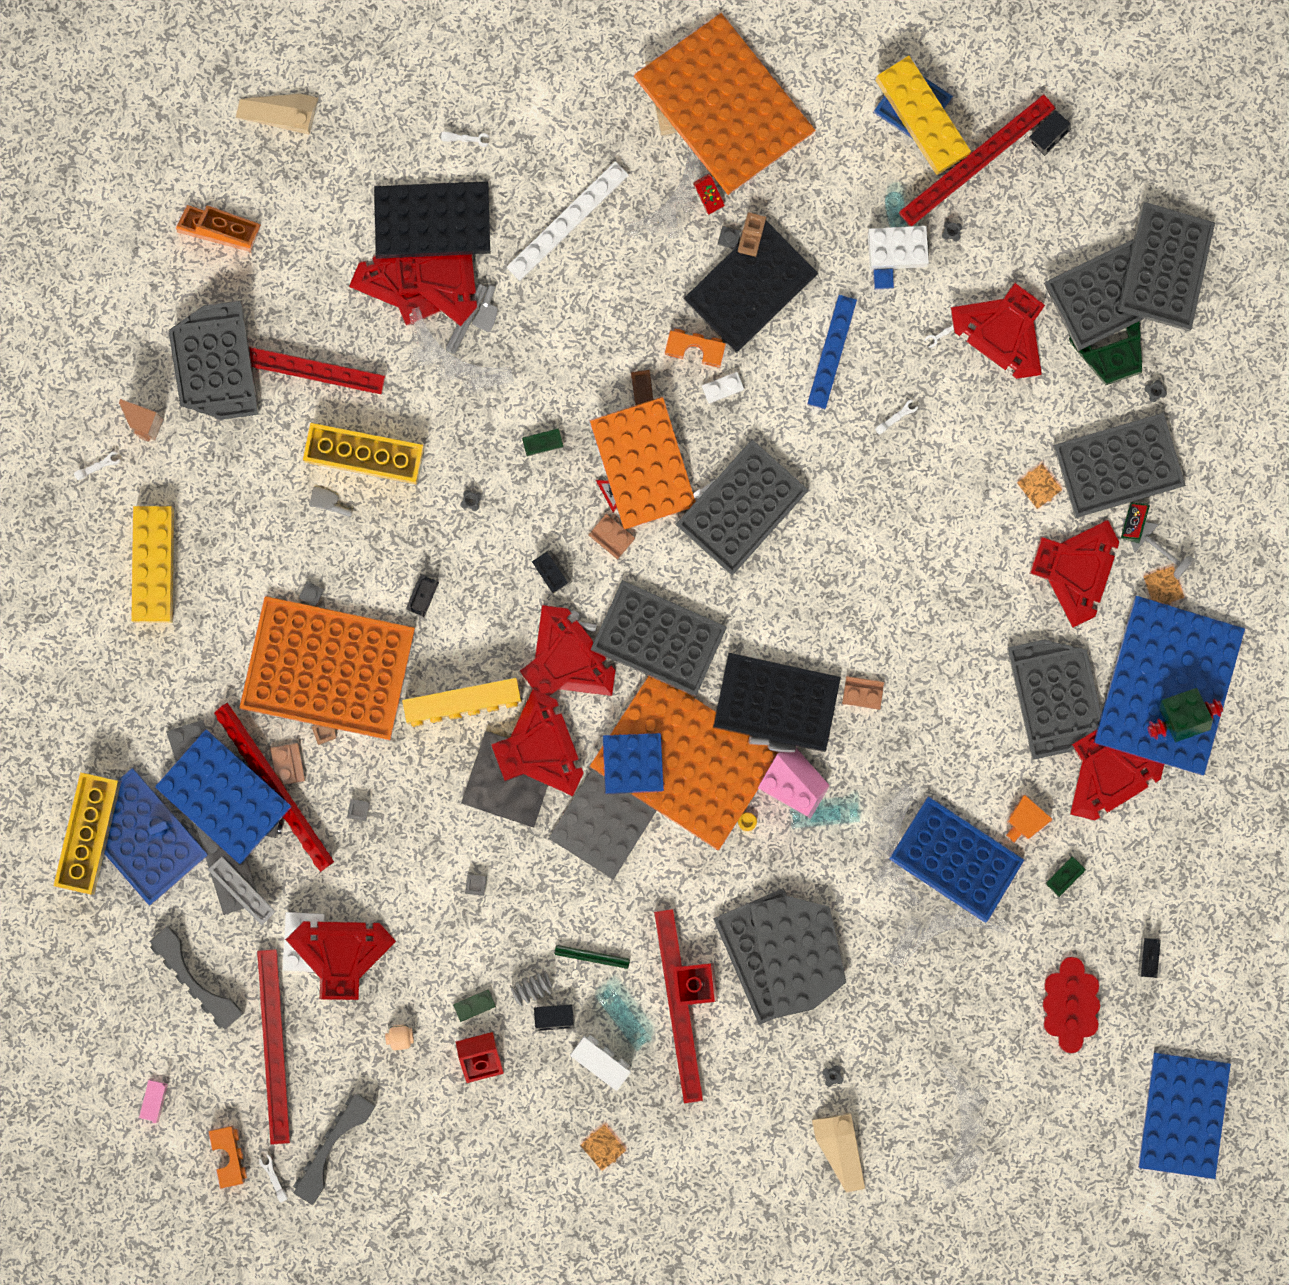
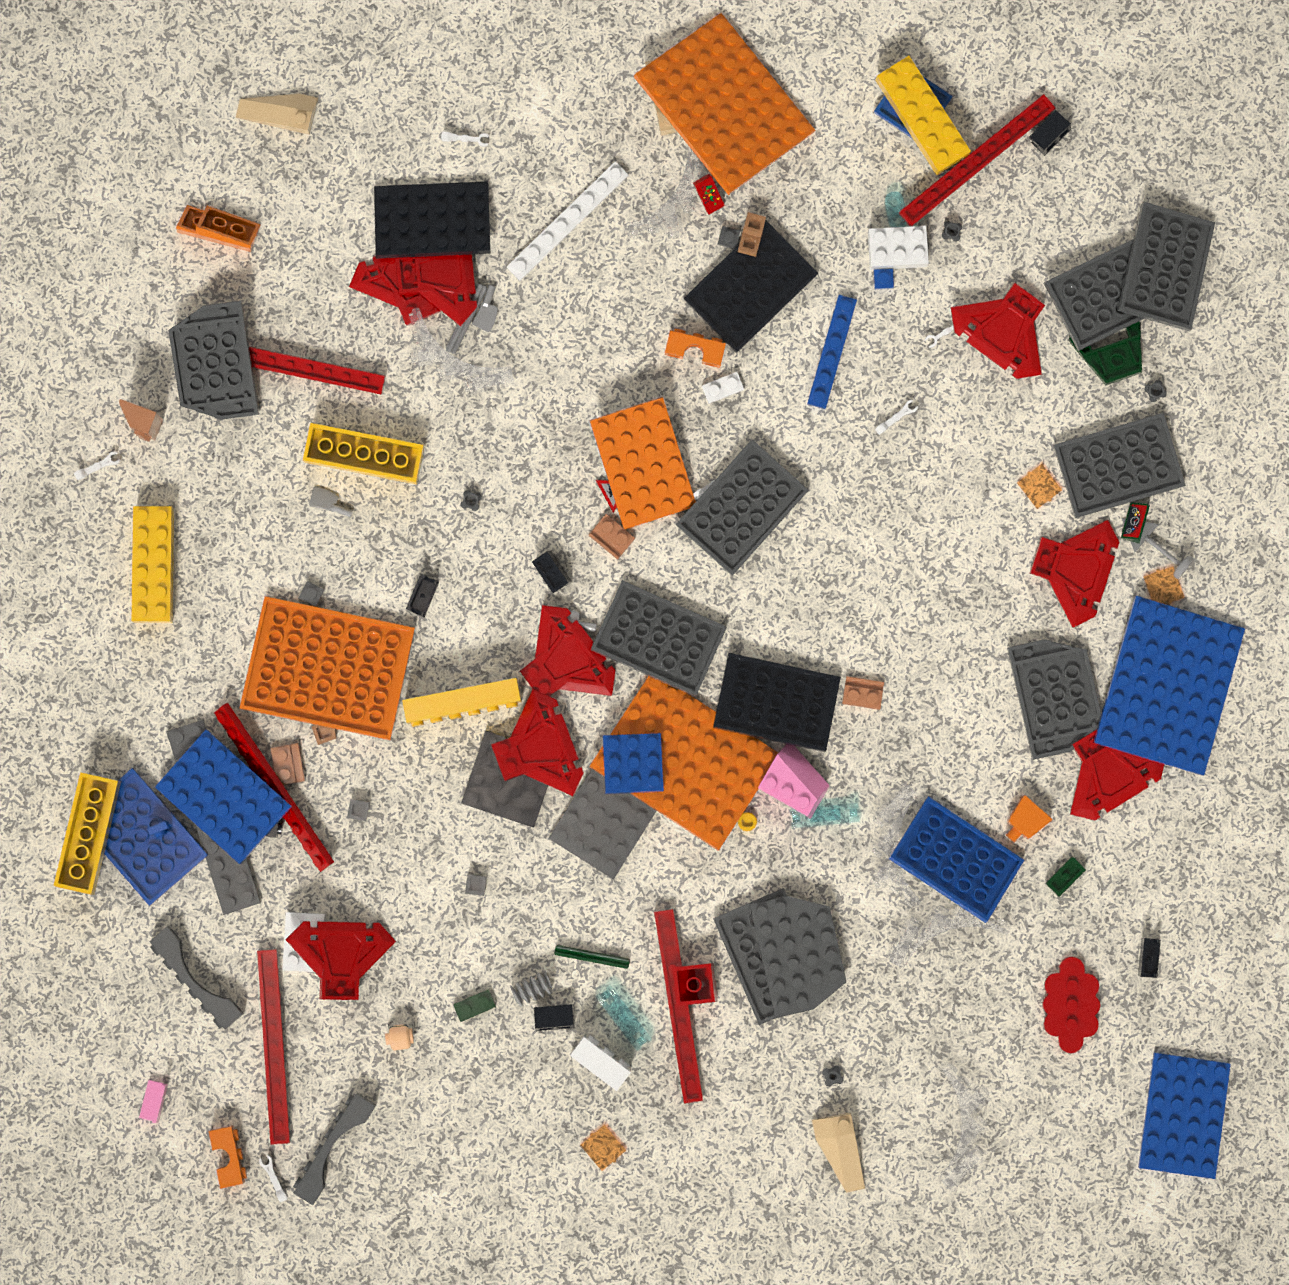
(241, 890): light grey plate -> none
(479, 1057): red slope -> none
(542, 442): dark green plate -> none
(642, 386): reddish brown tile -> none
(772, 745): light grey piece -> none
(1185, 716): dark green brick -> none

